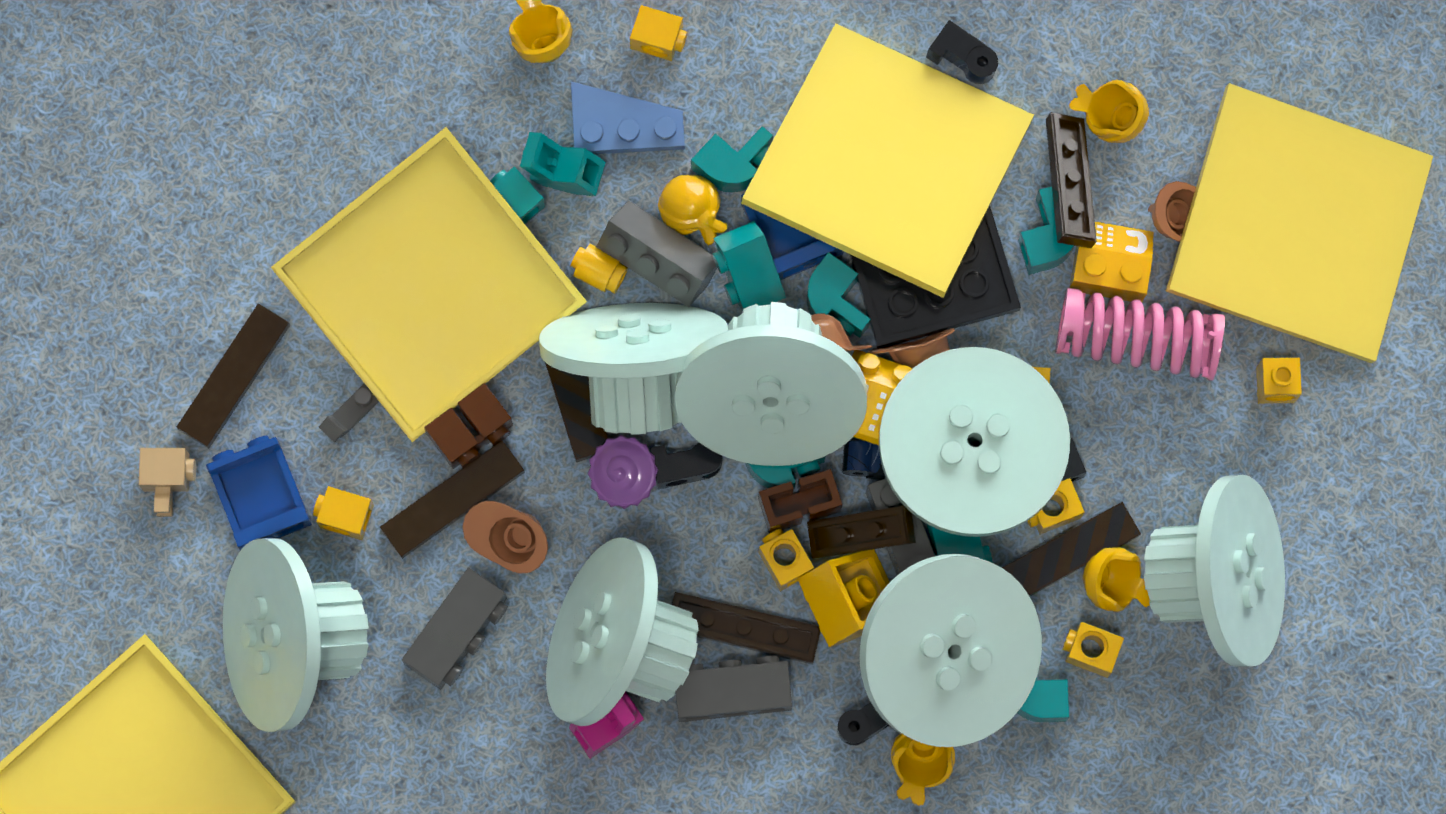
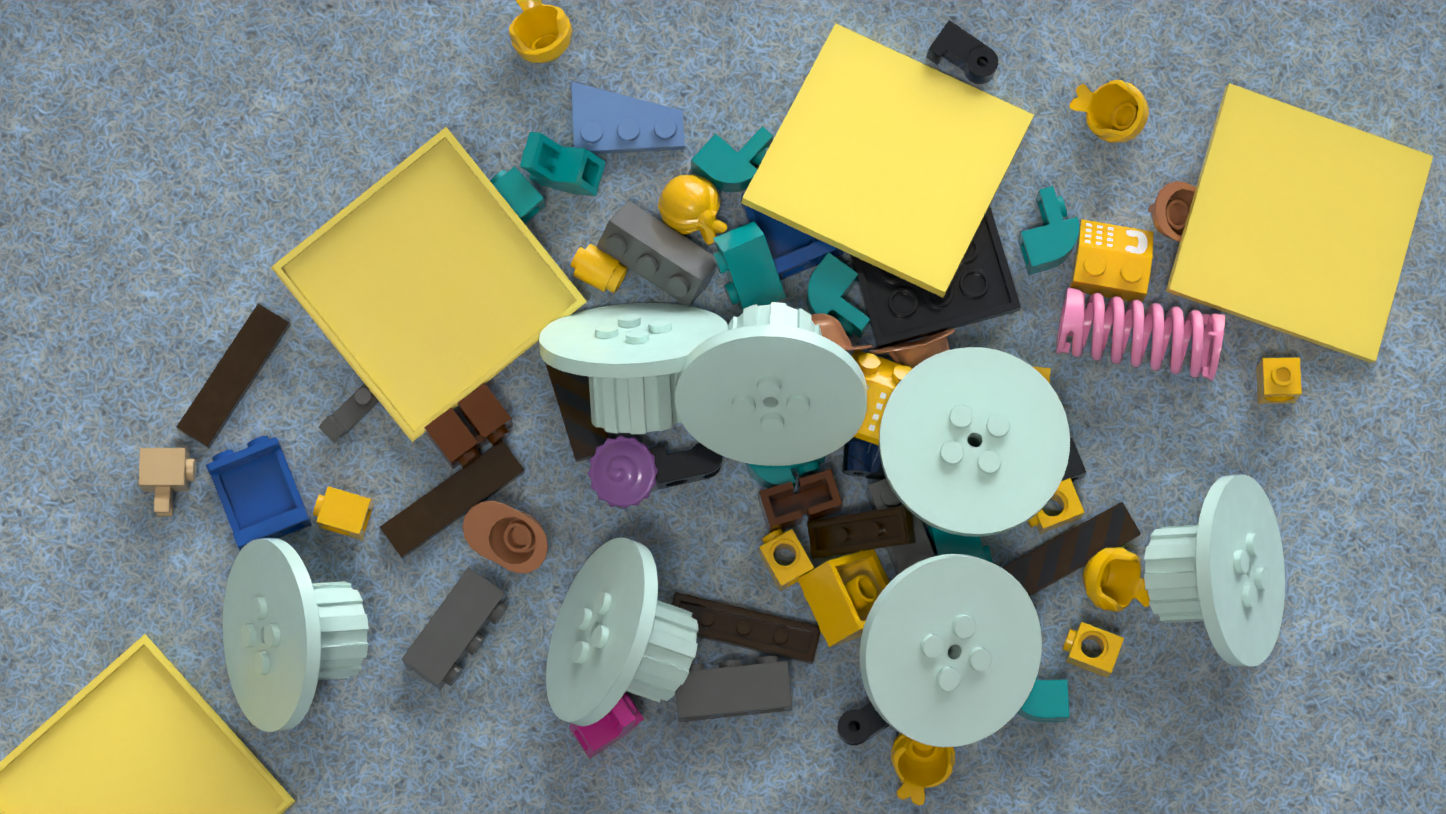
(658, 33): yellow brick -> none
(1071, 180): dark brown tile -> none

